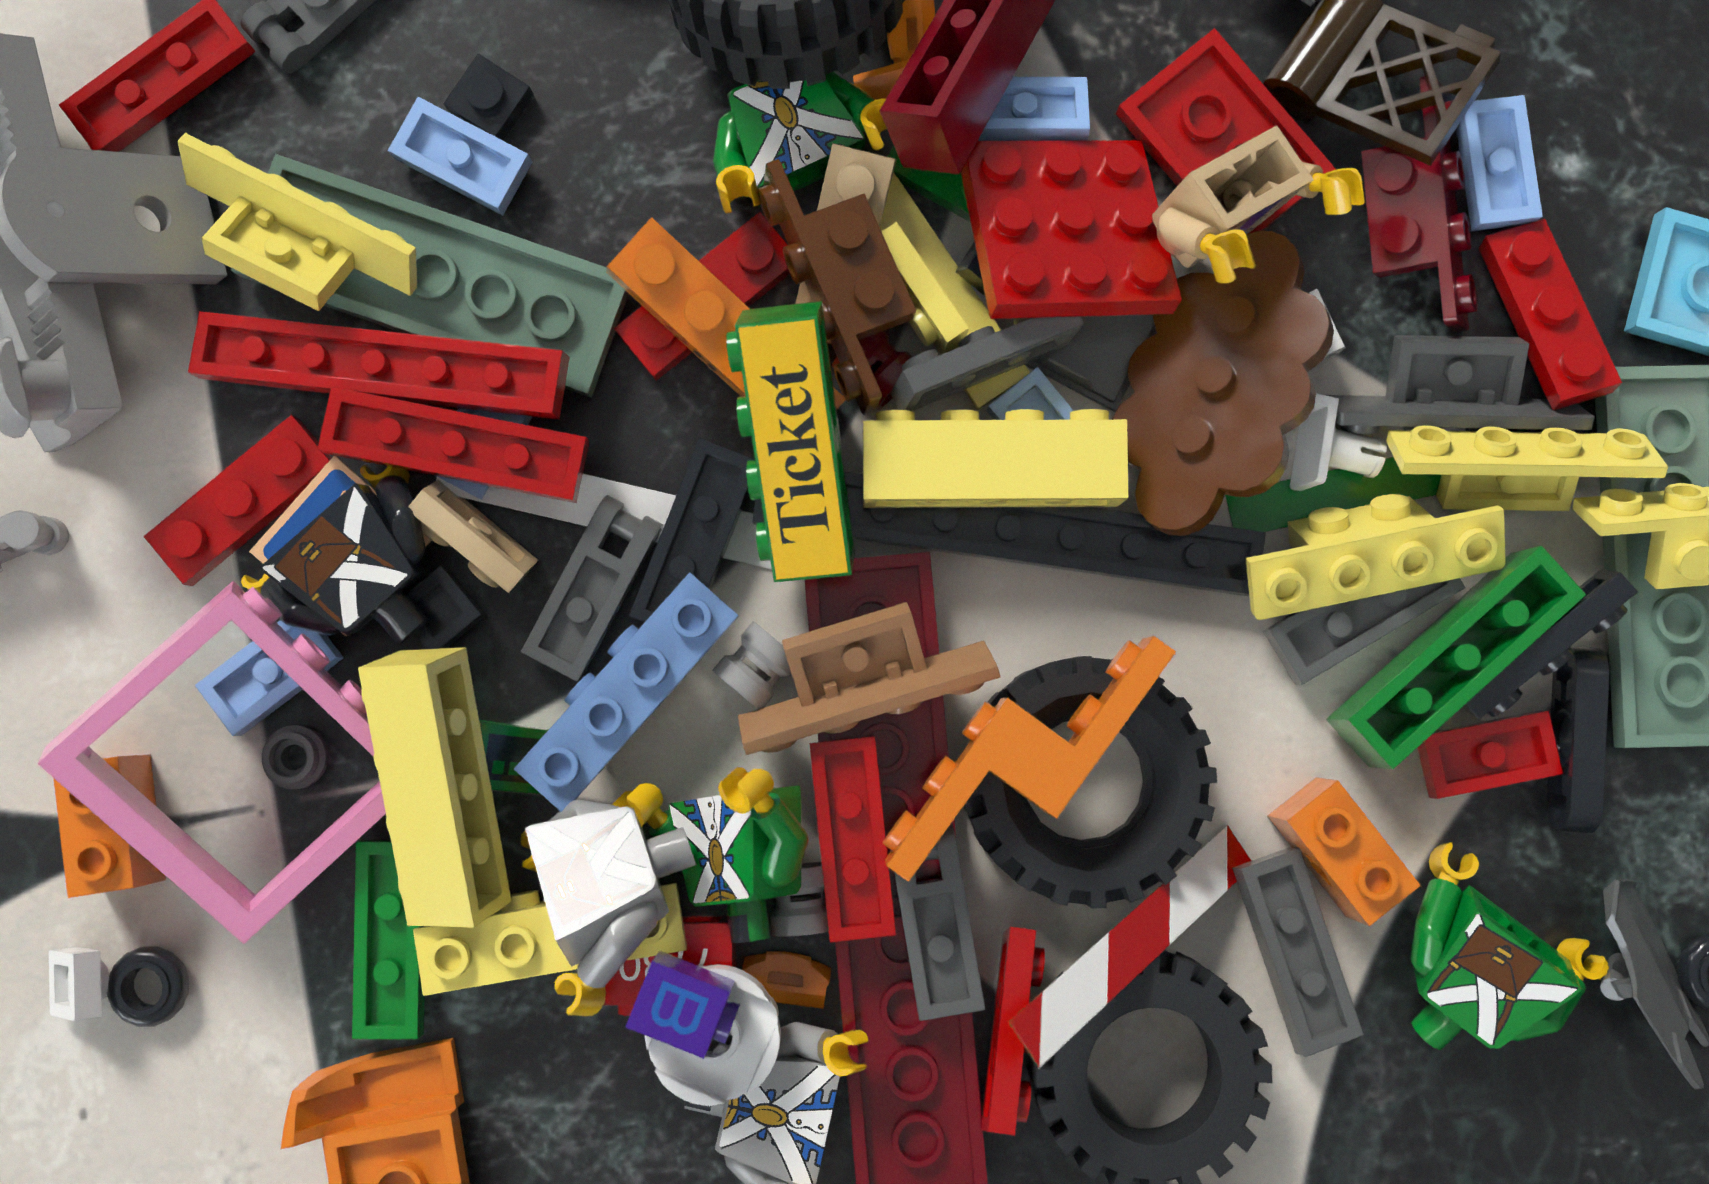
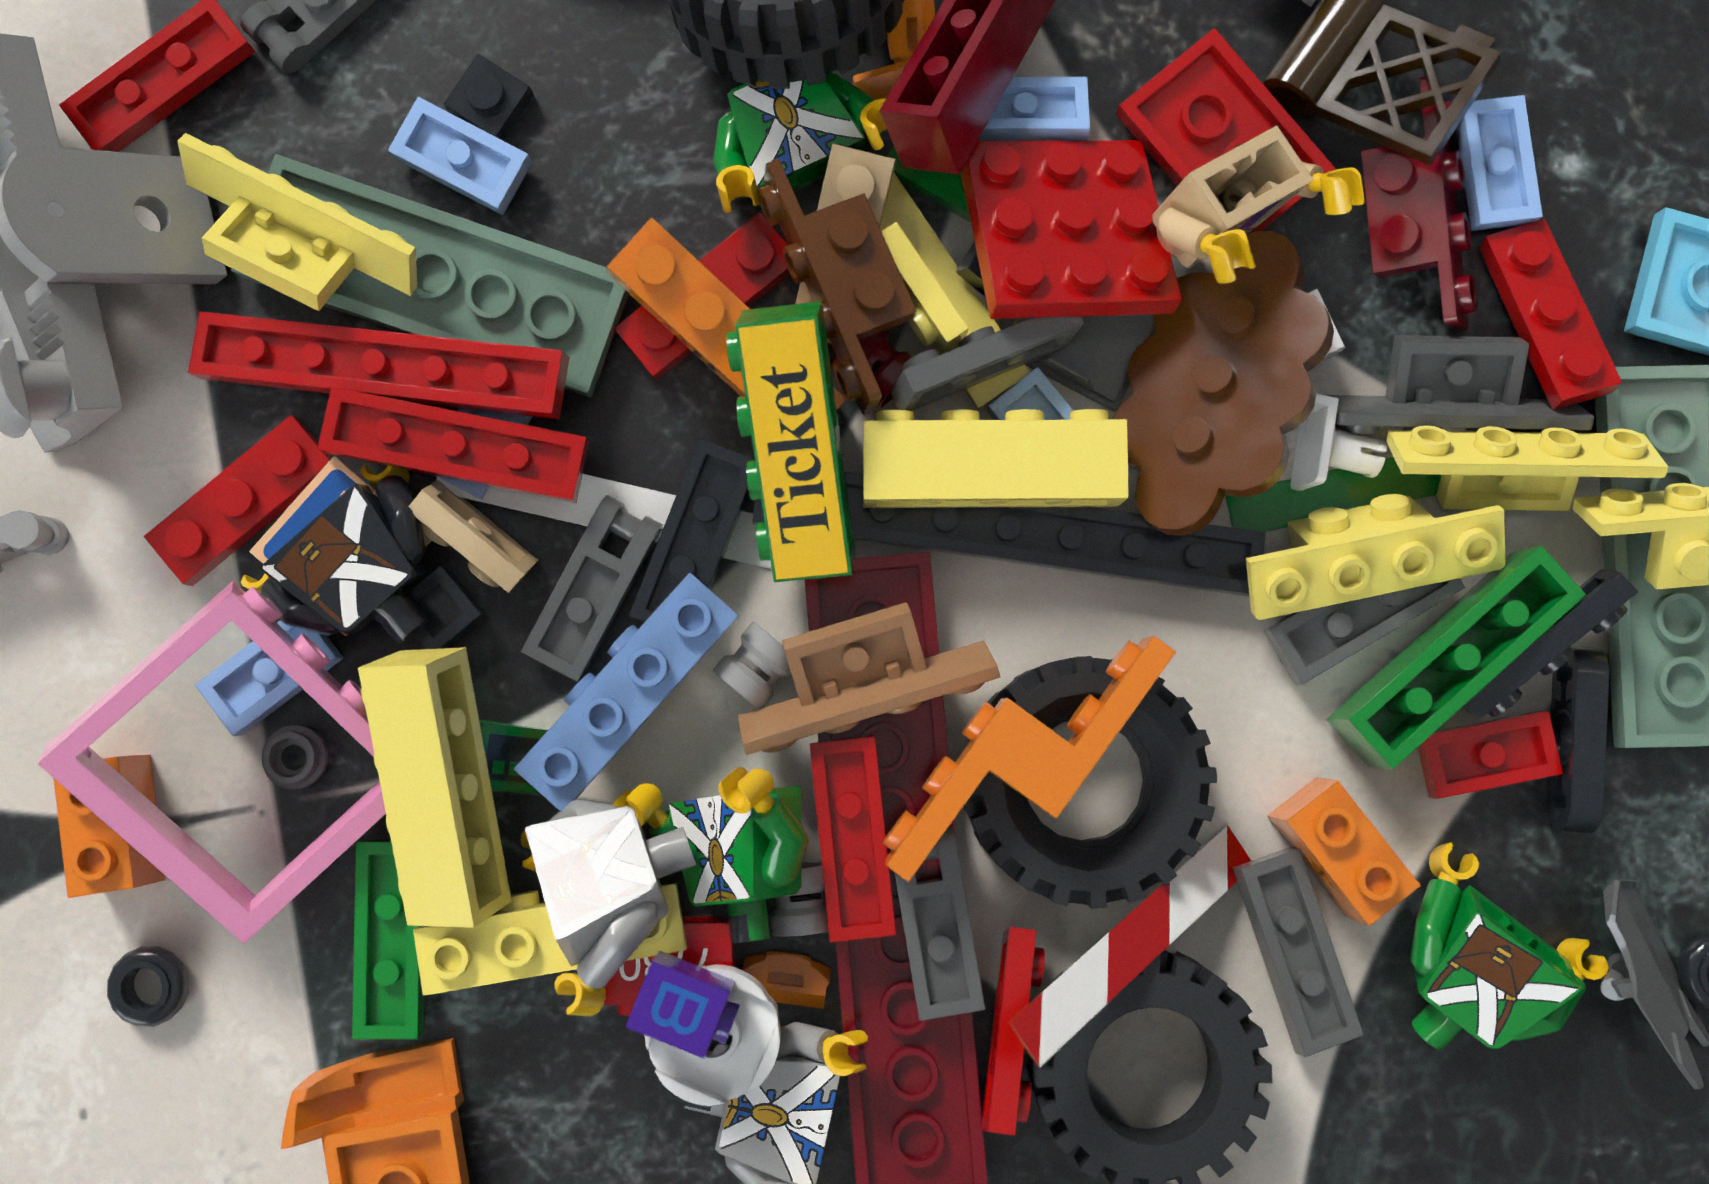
(77, 983): white plate -> none

